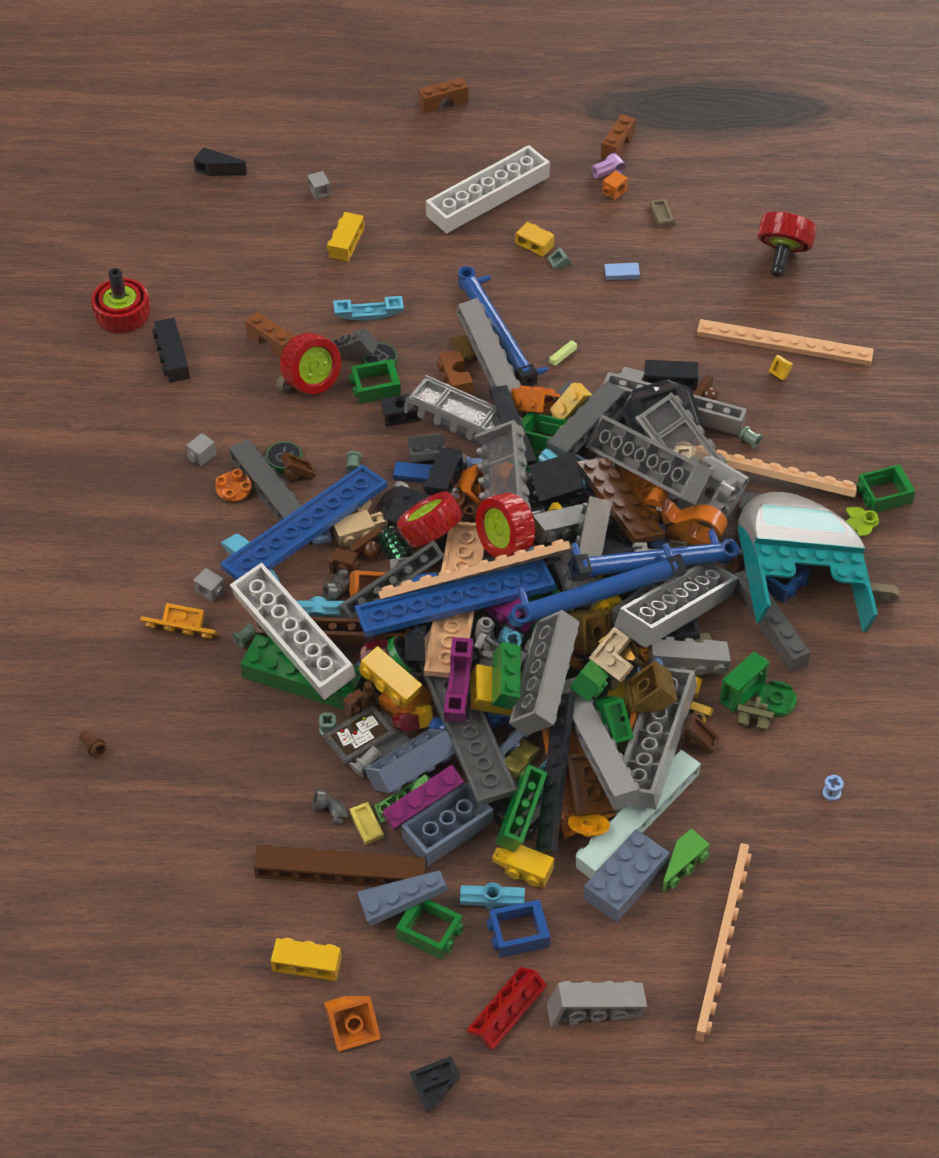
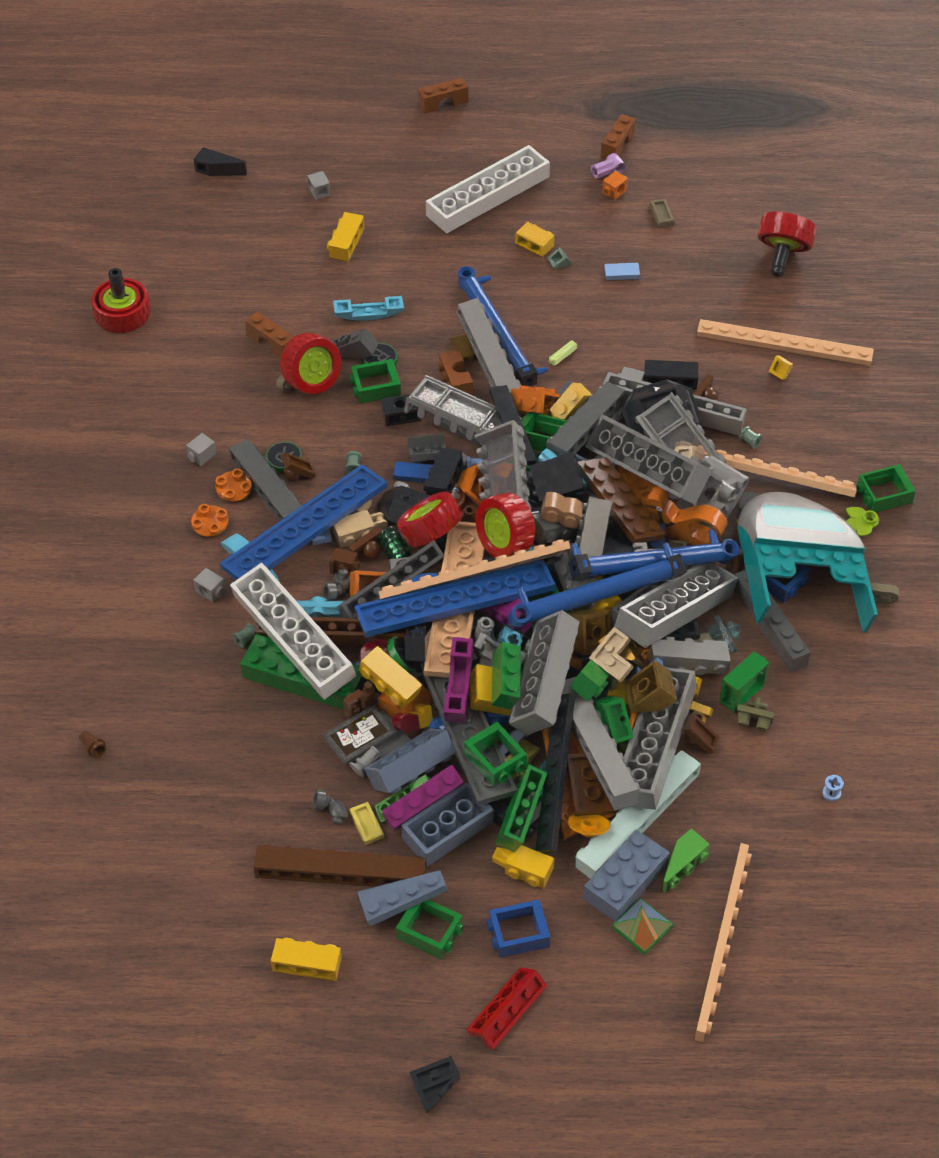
(171, 350): black brick -> none
(181, 618): light orange bracket -> none
(209, 520): none -> orange dish
(327, 722): sand green bush -> none
(352, 1021): orange slope -> none
(480, 895): medium azure piece -> none
(484, 740): none -> green window
(562, 510): none -> medium nougat brick
(595, 1001): light grey wedge -> none
(642, 926): none -> tile
(732, 630): none -> clear light blue hips
(778, 697): green tile -> none

